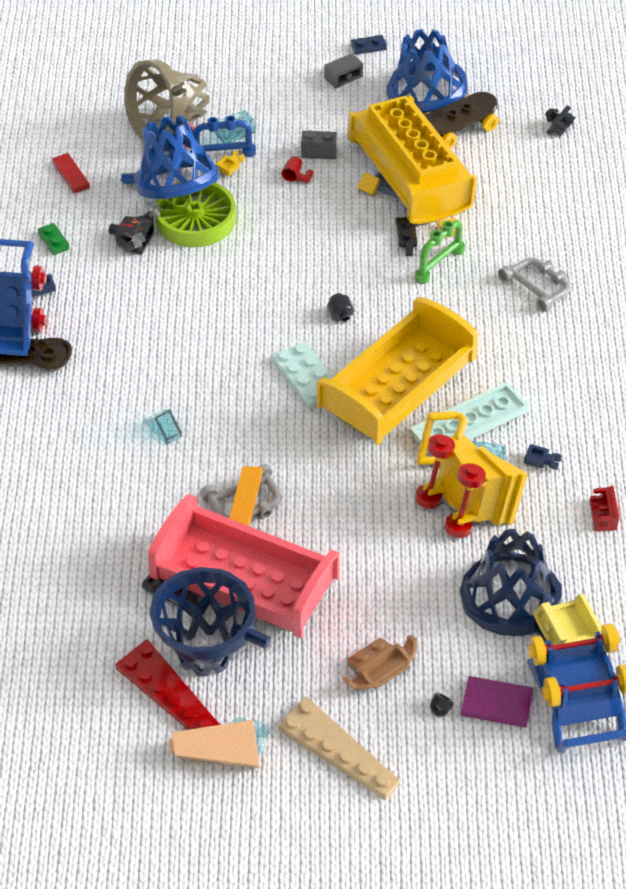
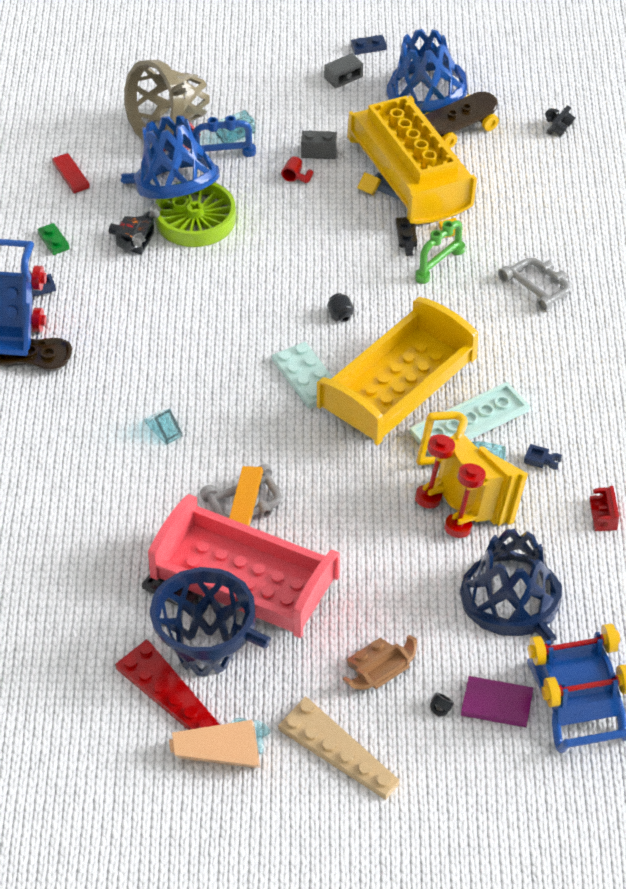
(229, 165): yellow plate -> none
(567, 621): light yellow panel -> none

